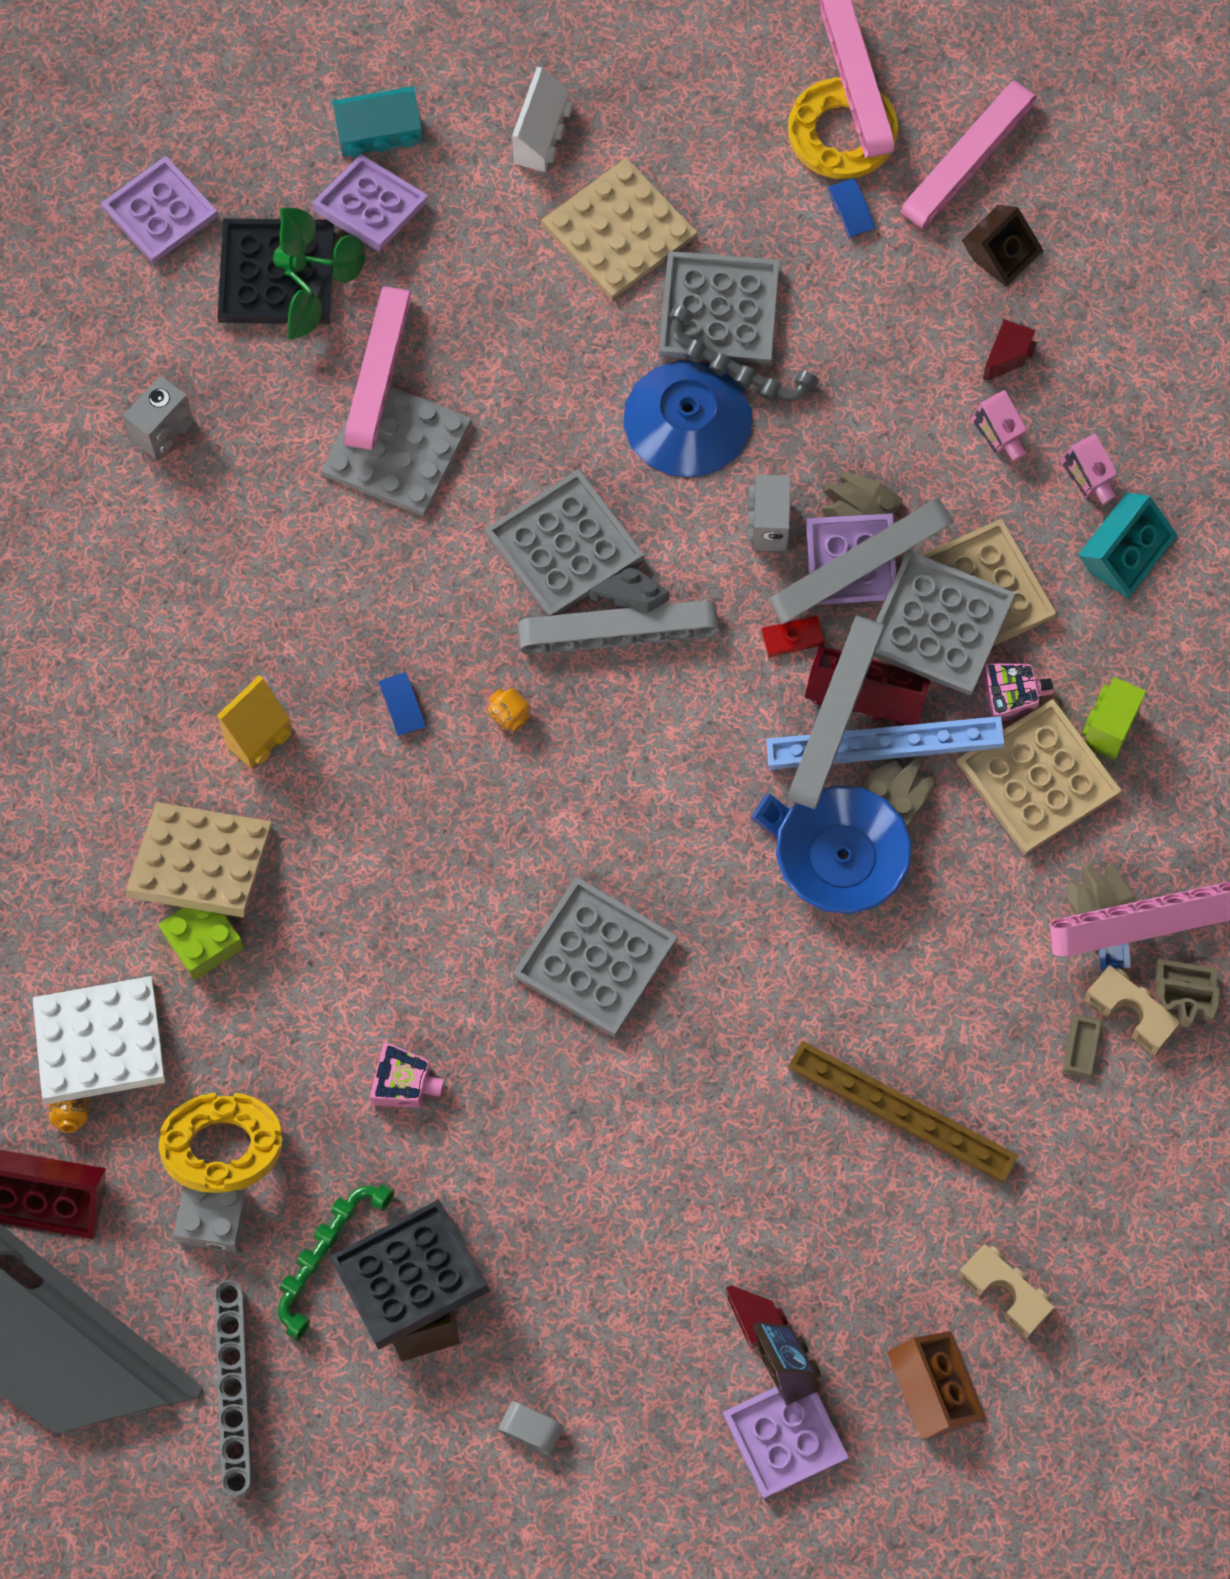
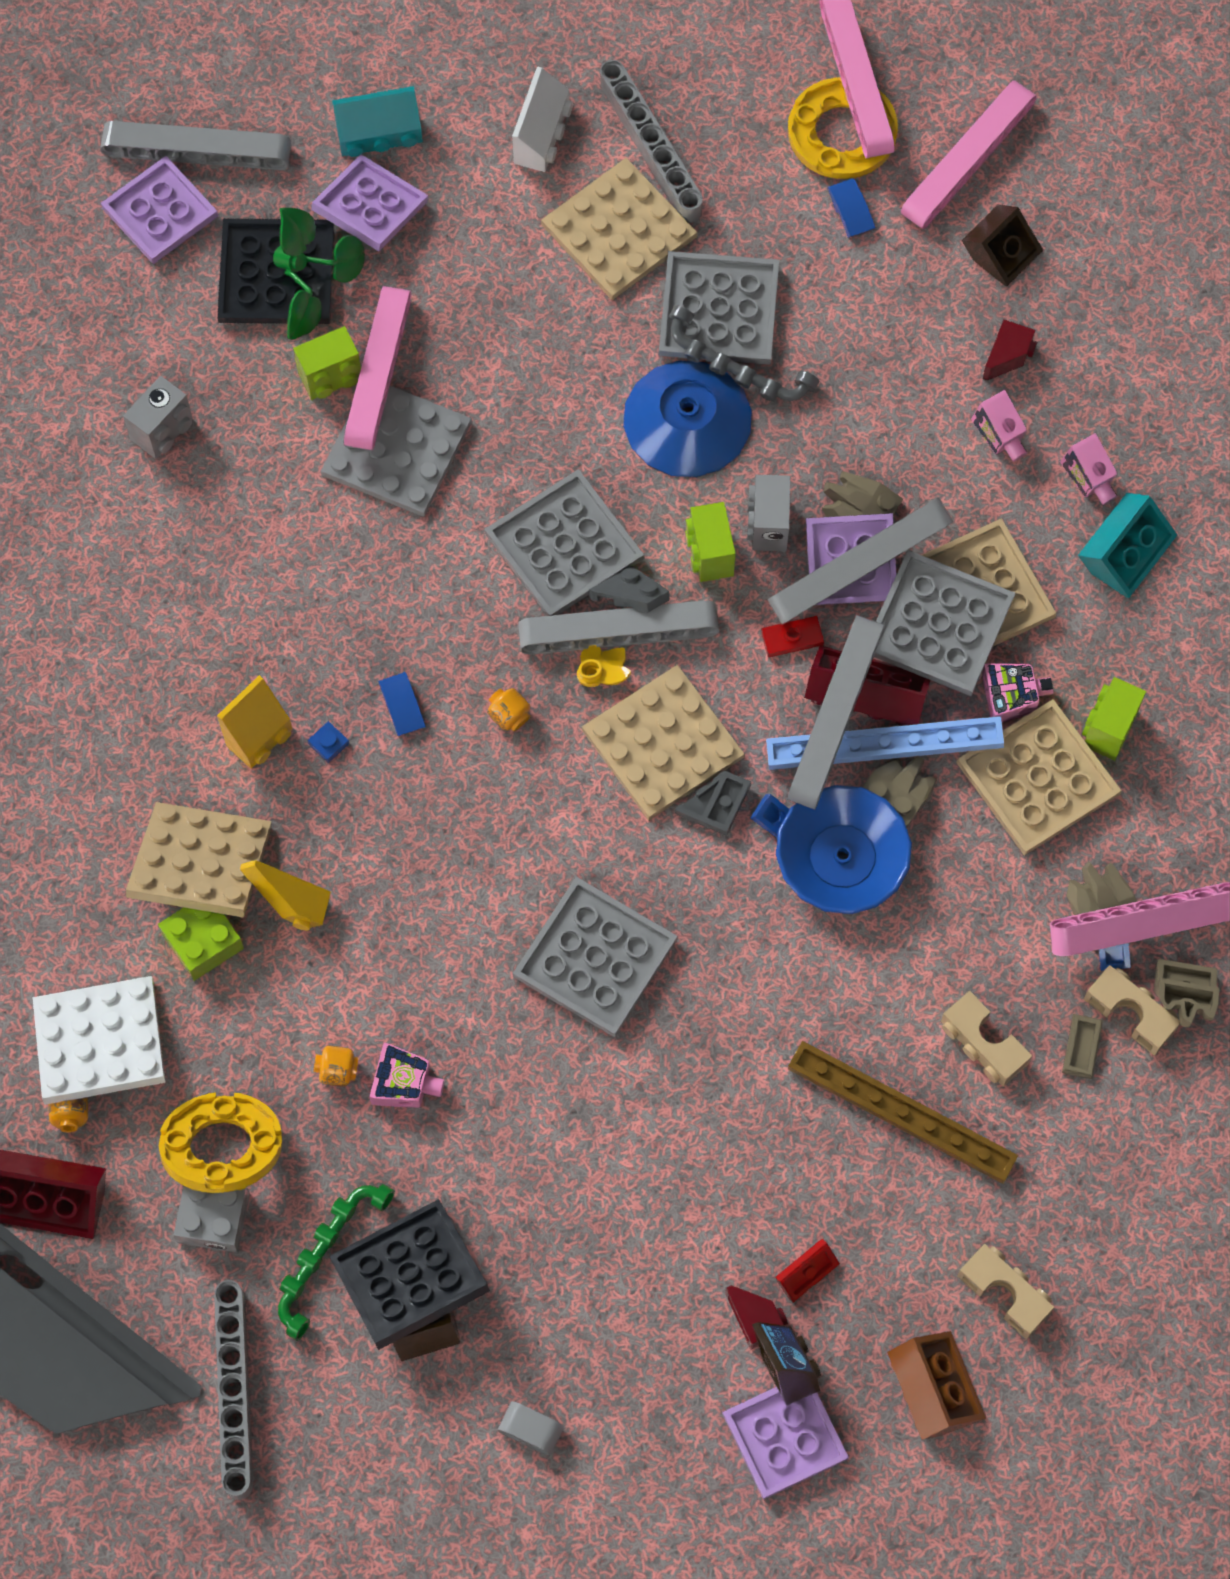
(196, 145): none -> light grey beam
(289, 895): none -> yellow slope
(328, 363): none -> lime brick
(328, 742): none -> blue plate
(336, 1066): none -> light orange head
(605, 666): none -> yellow plate
(650, 130): none -> light grey beam
(663, 742): none -> tan plate
(710, 542): none -> lime brick
(716, 803): none -> dark grey wing
(807, 1270): none -> red plate
(1001, 1059): none -> tan arch

